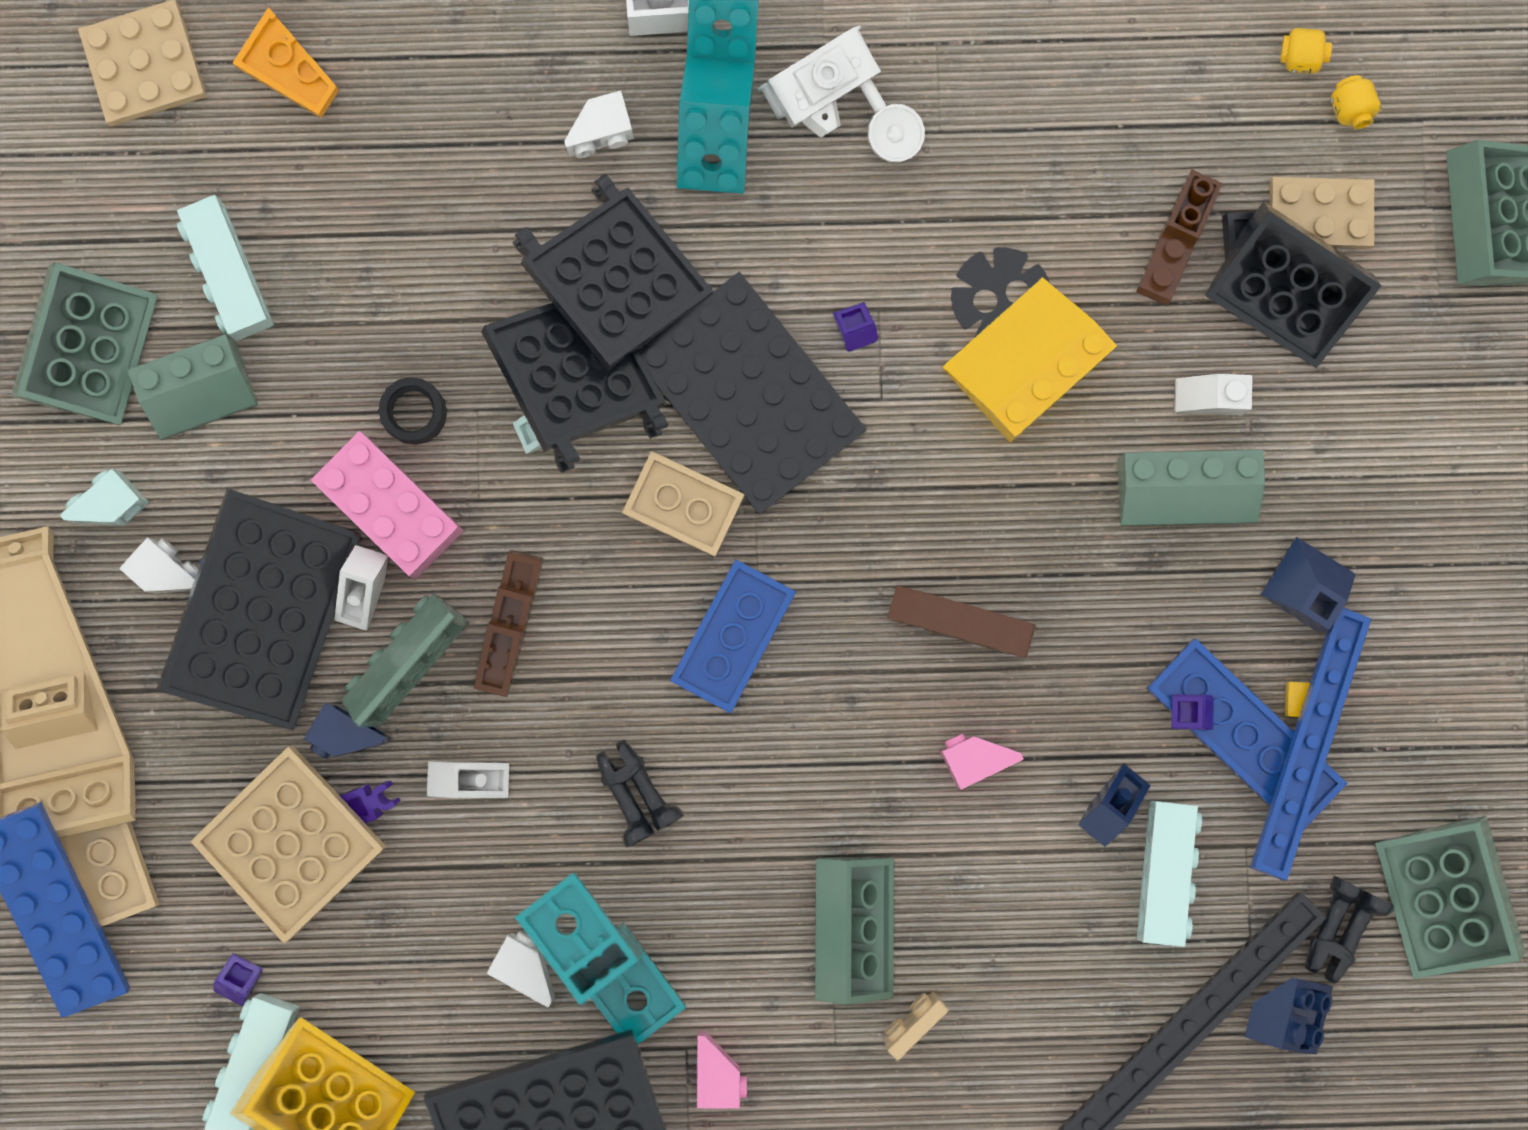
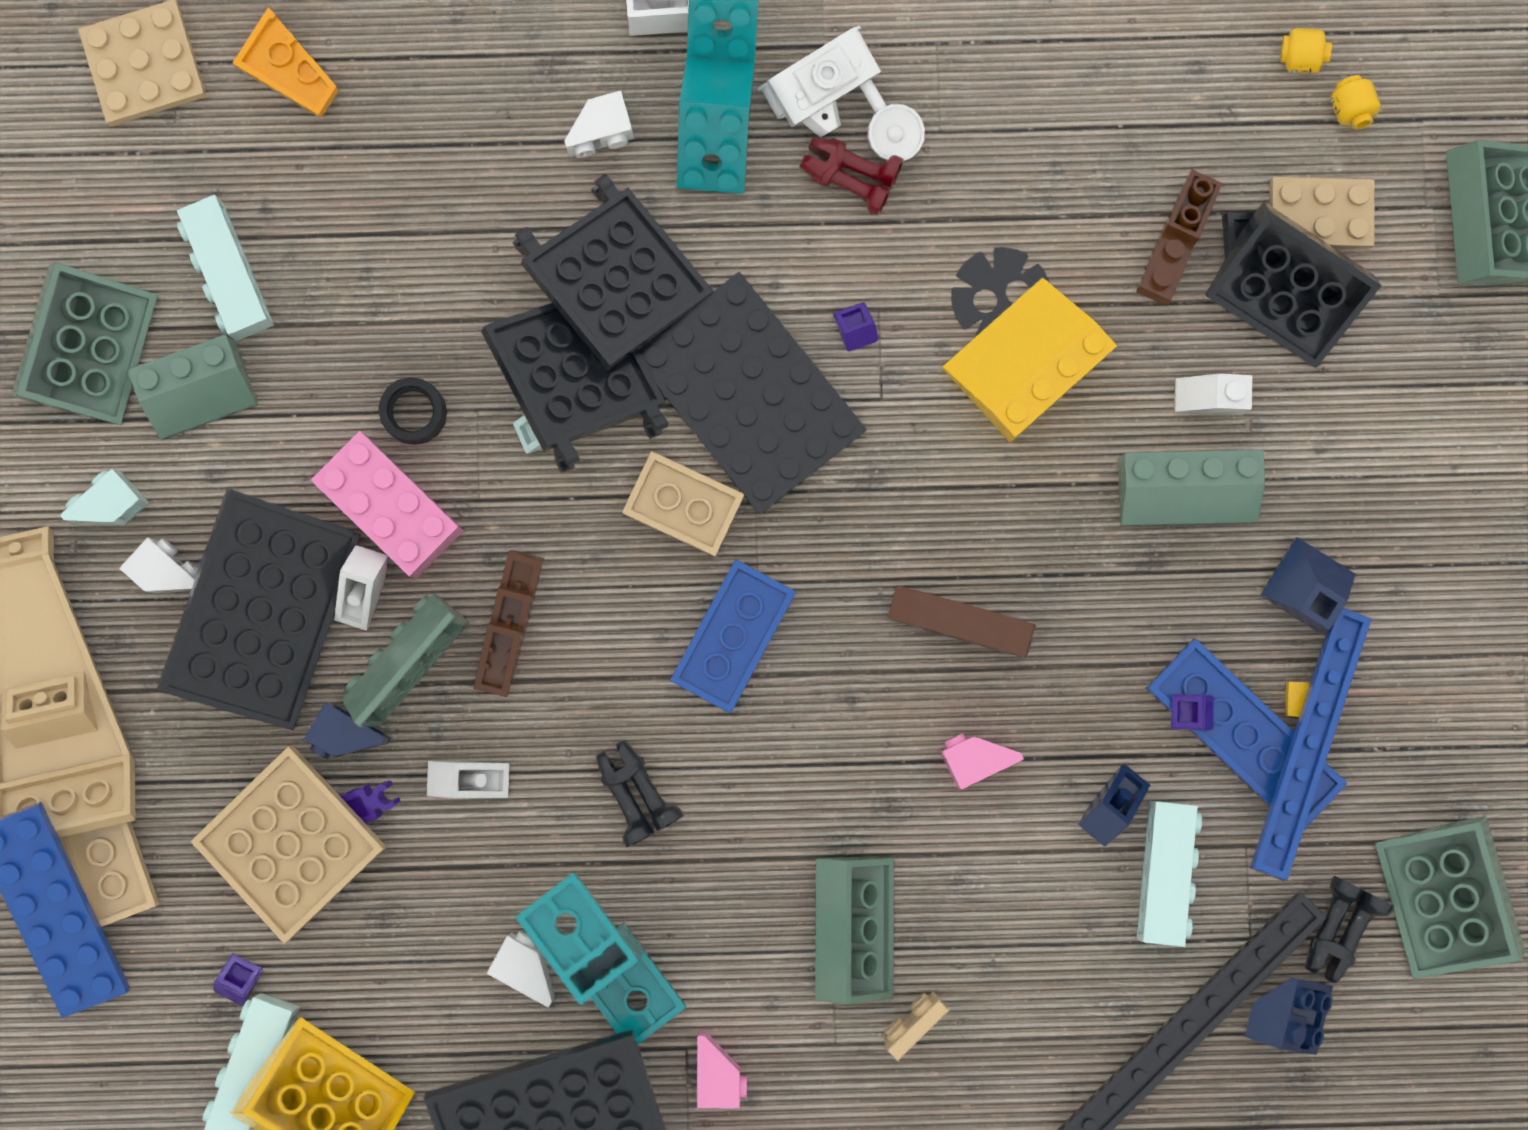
(840, 157): none -> dark red piece

